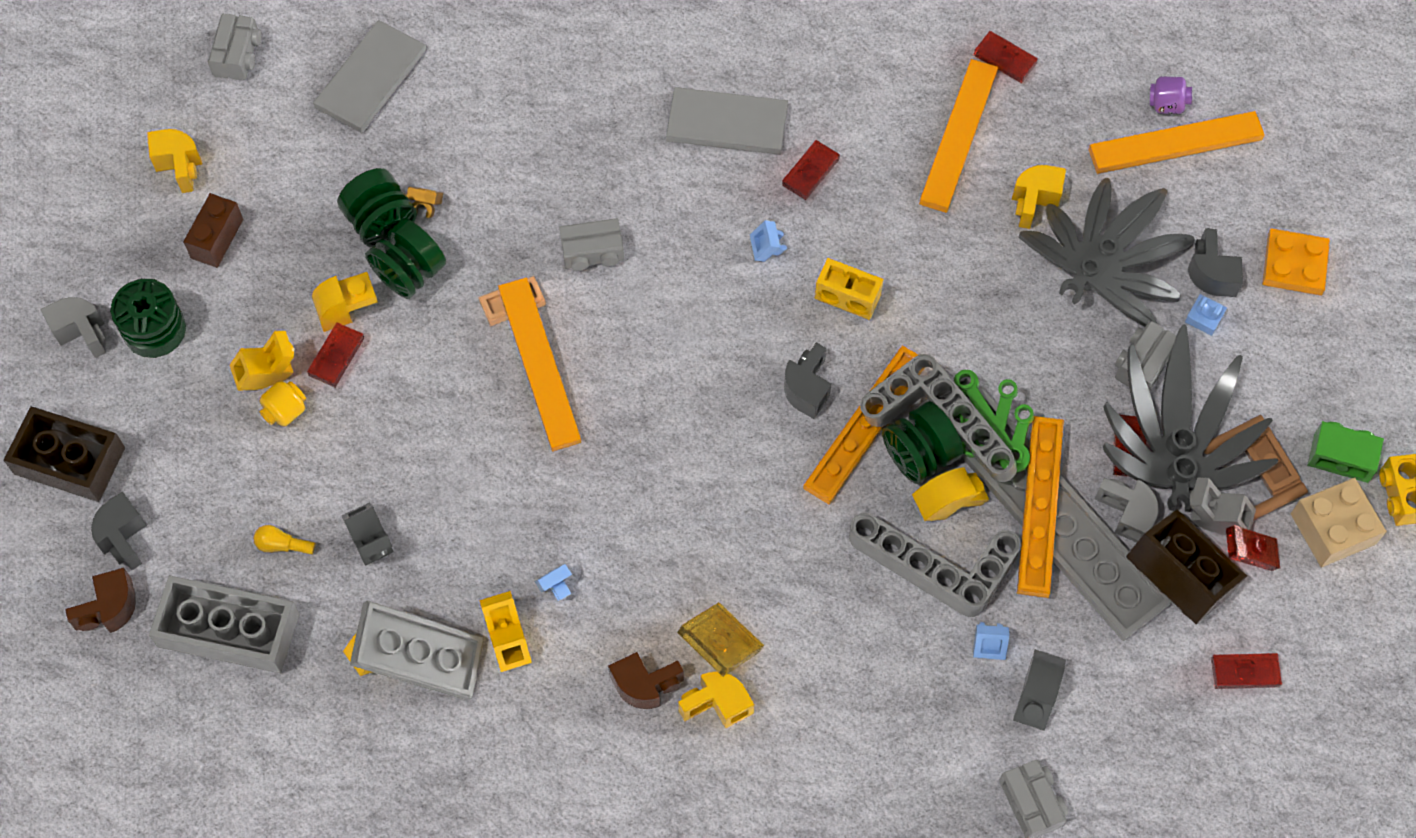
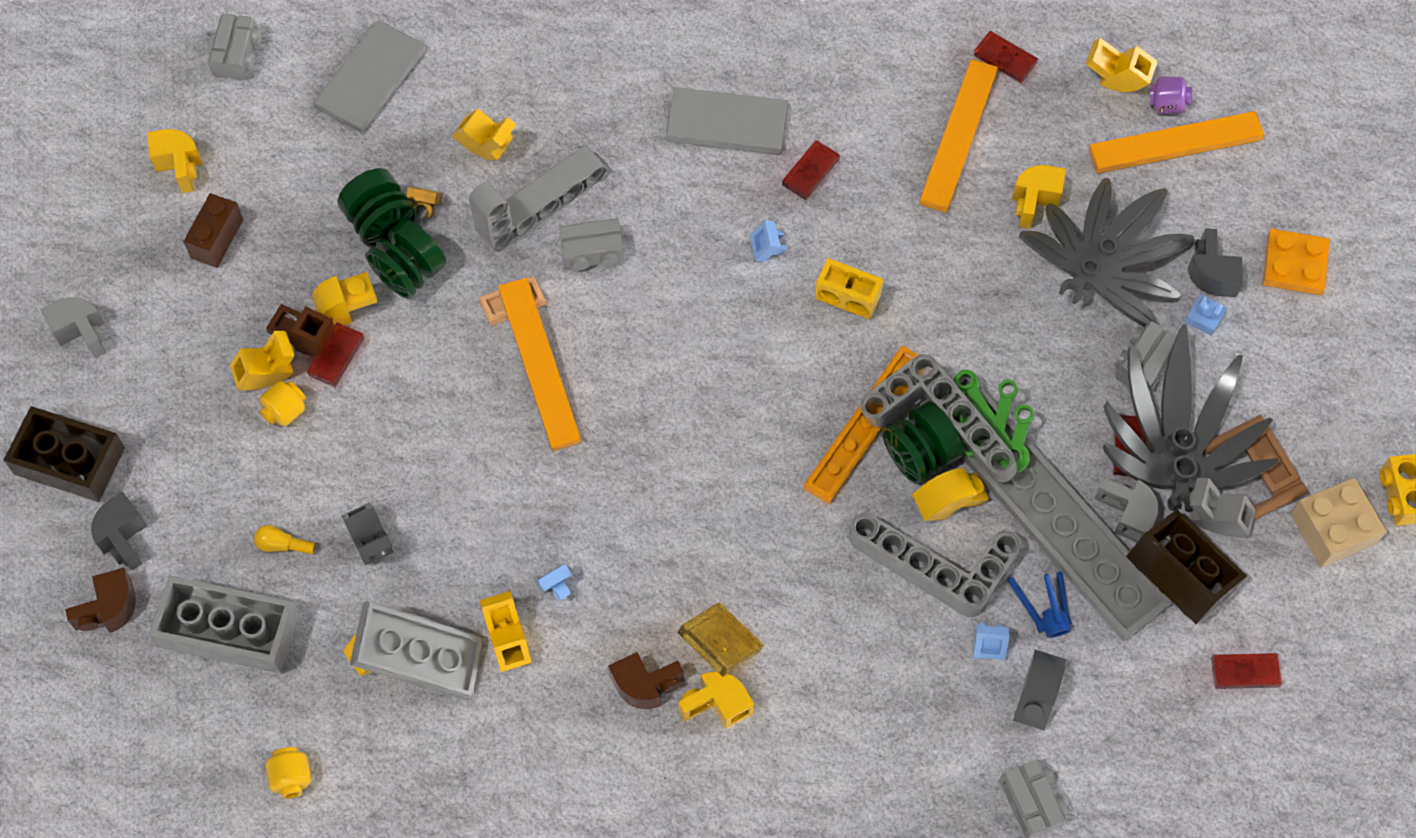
(148, 318): dark green wheel -> none
(288, 772): none -> yellow head
(305, 330): none -> reddish brown brick
(483, 135): none -> yellow brick
(507, 220): none -> light grey beam
(801, 384): dark grey brick -> none
(1040, 507): light orange tile -> none
(1055, 619): none -> blue plant
(1121, 71): none -> yellow brick
(1252, 548): clear red plate -> none
(1345, 451): bright green brick -> none

